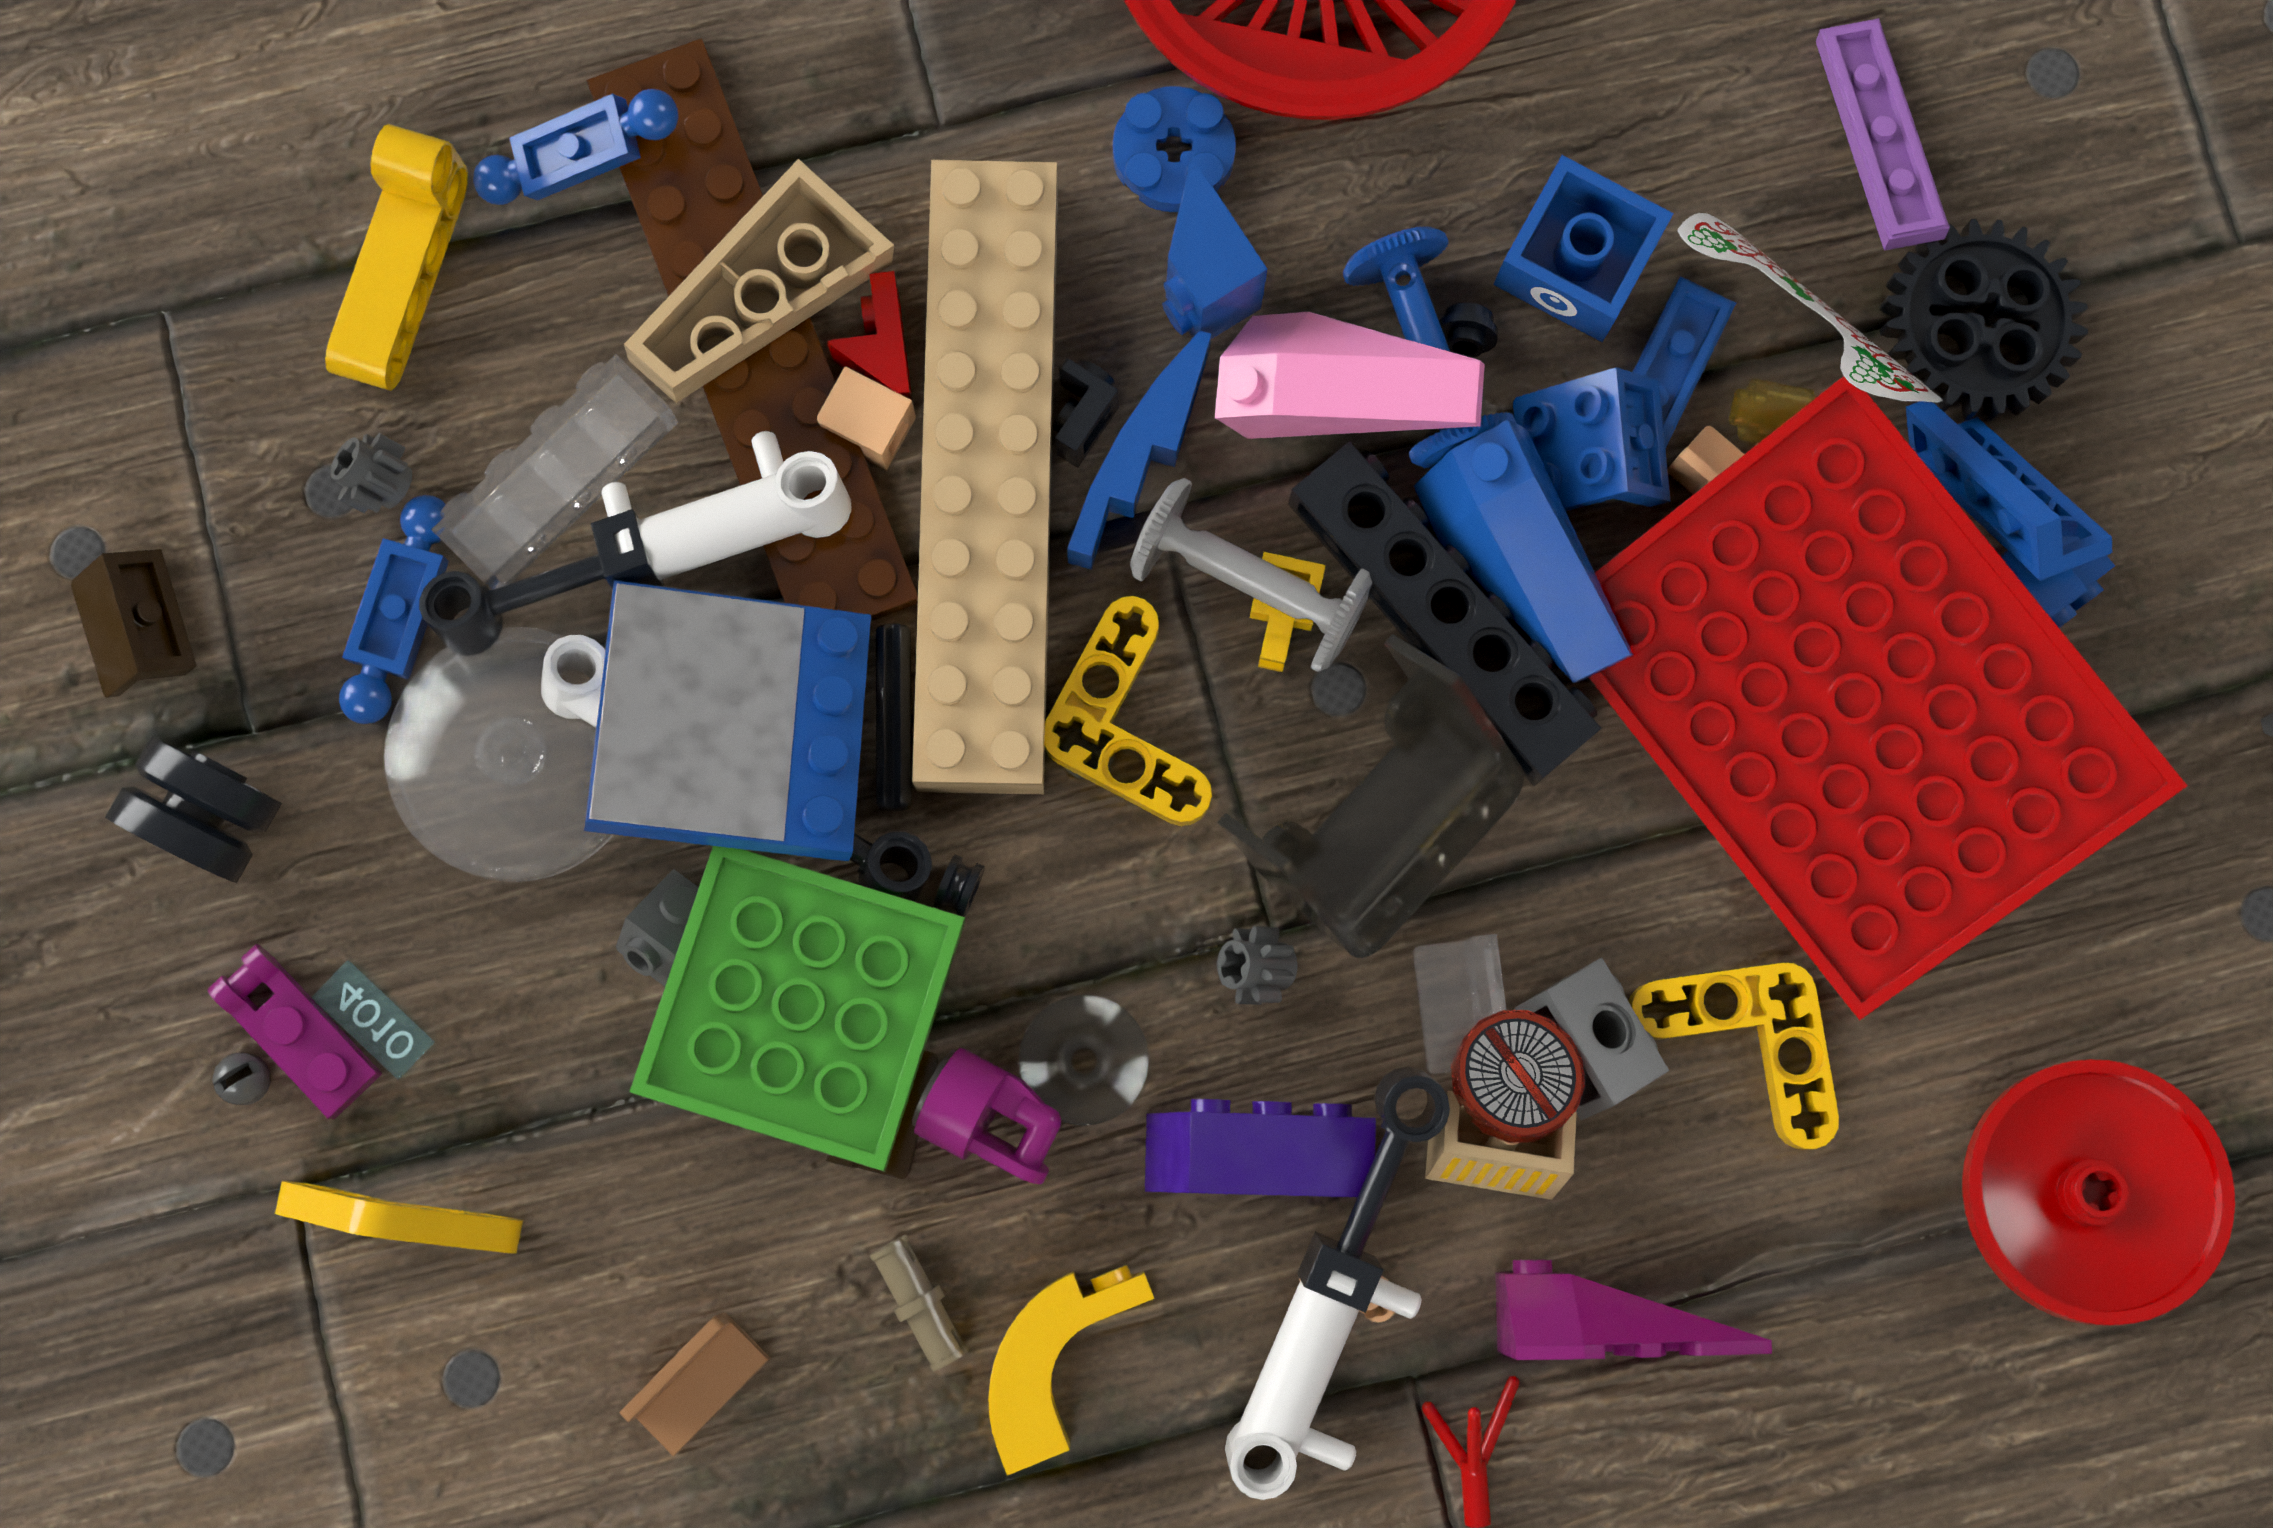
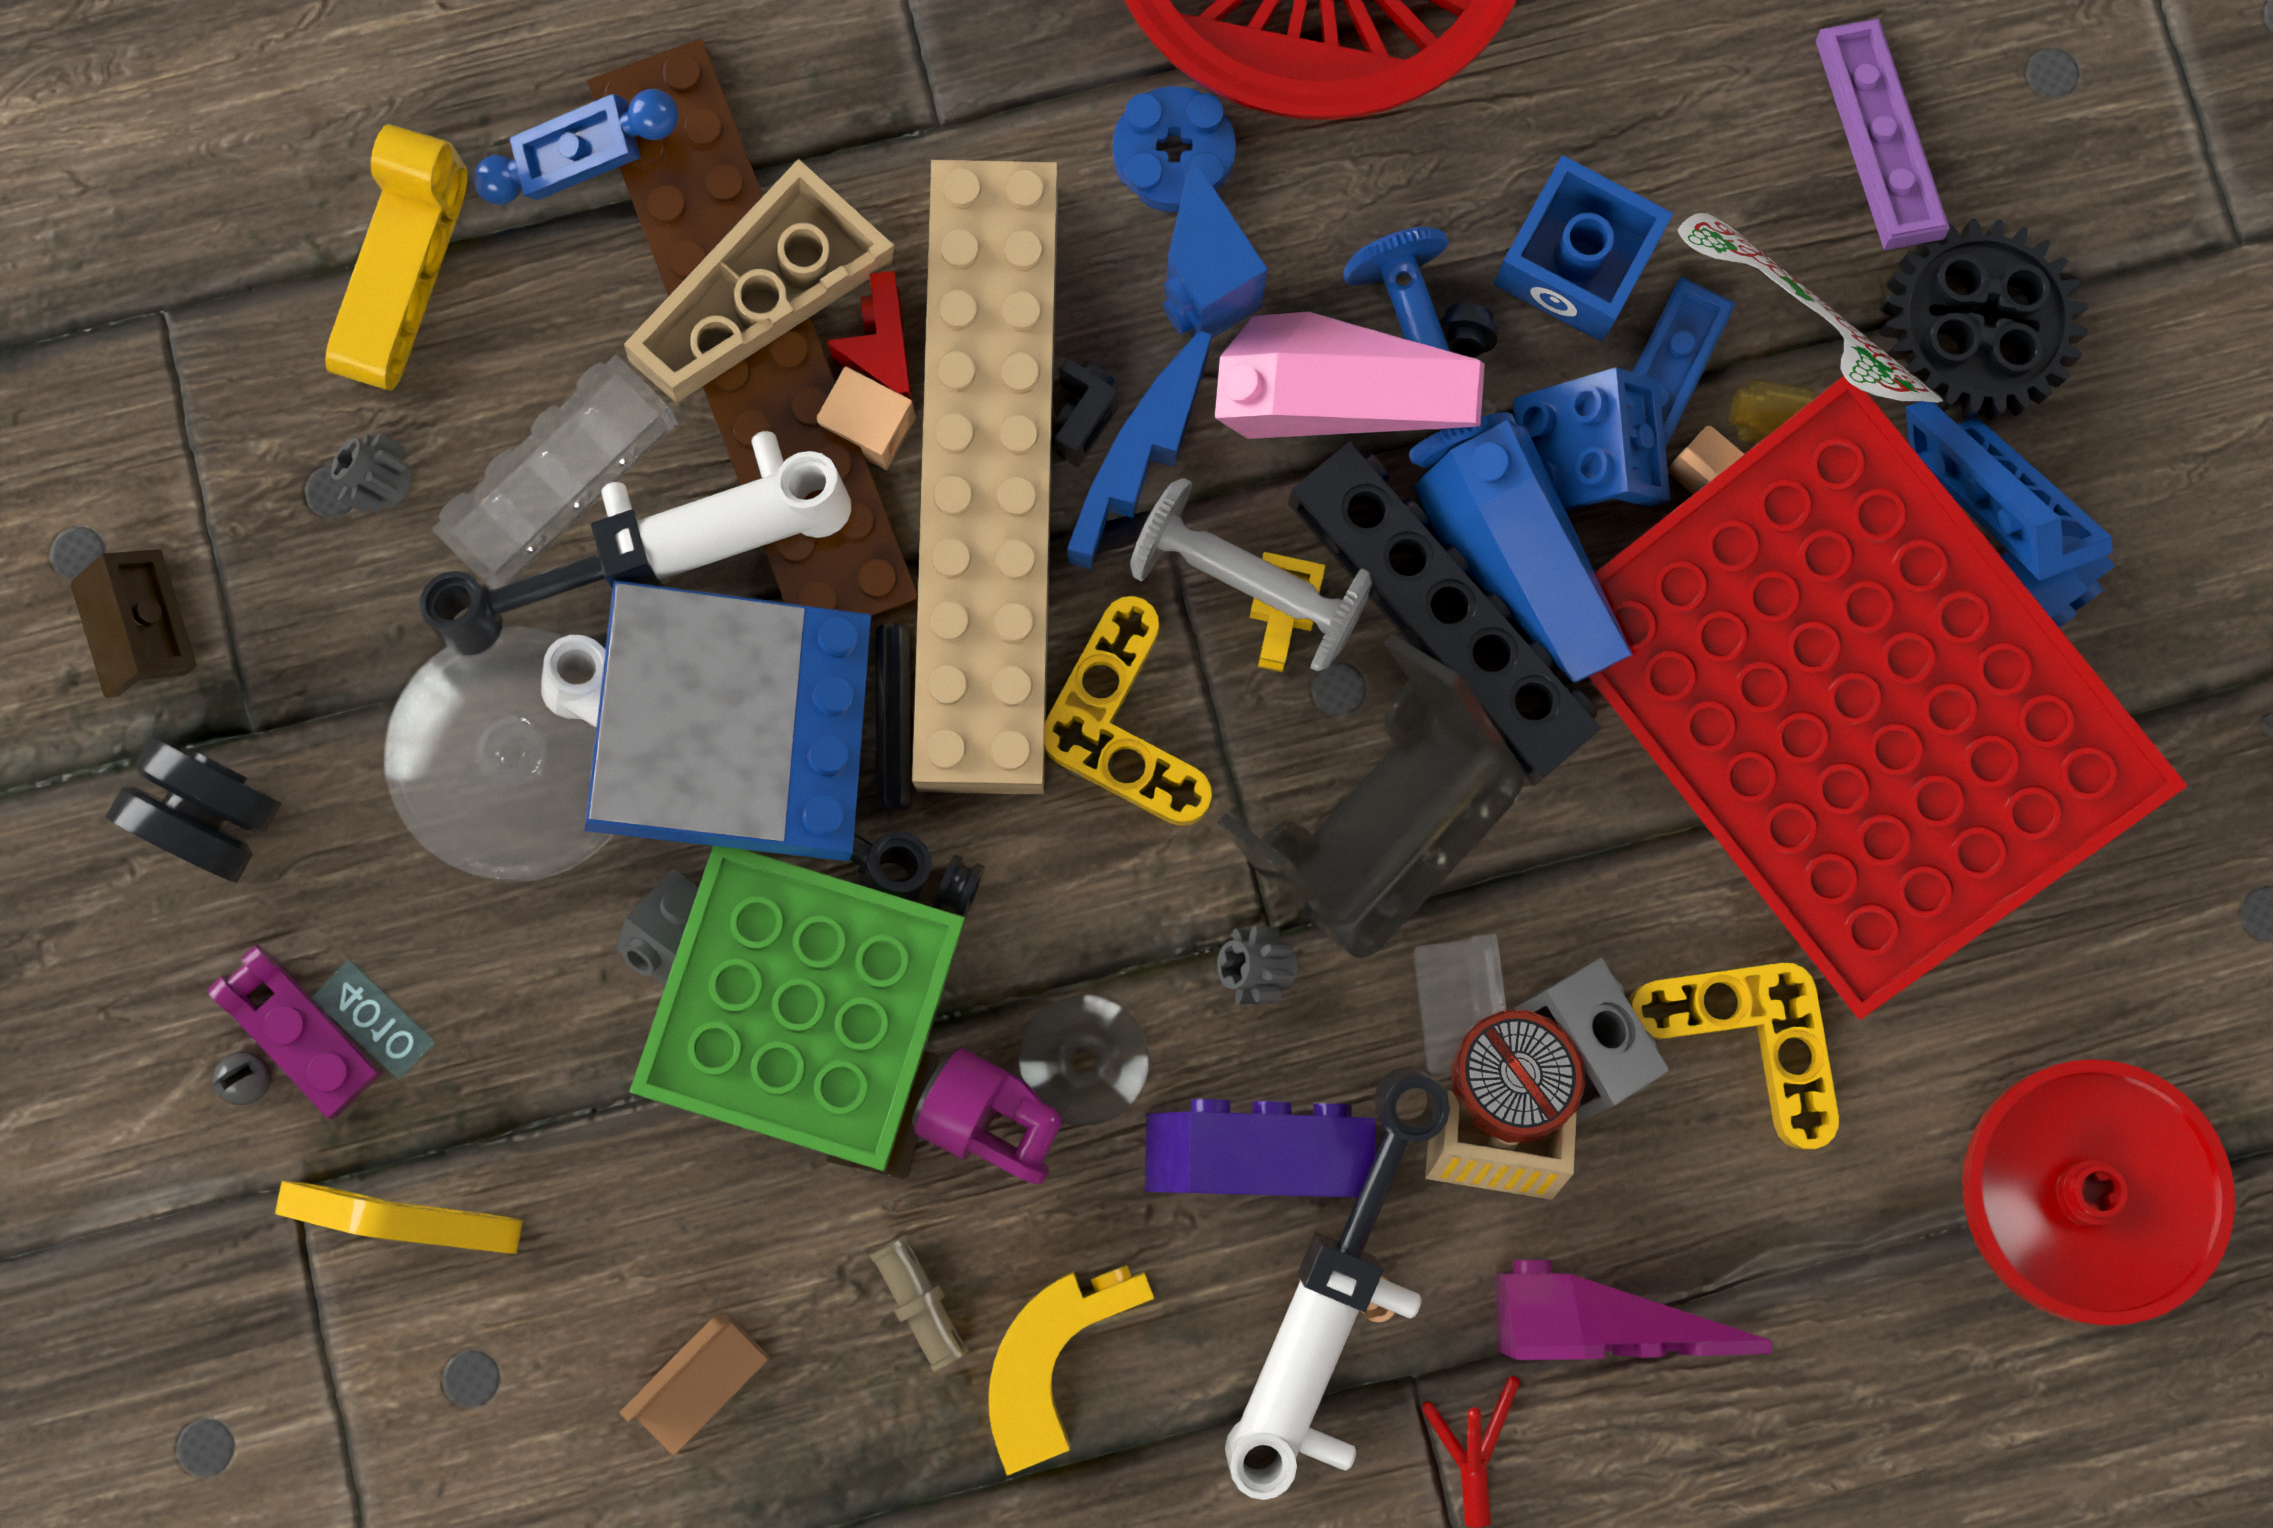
(389, 618): blue plate -> none

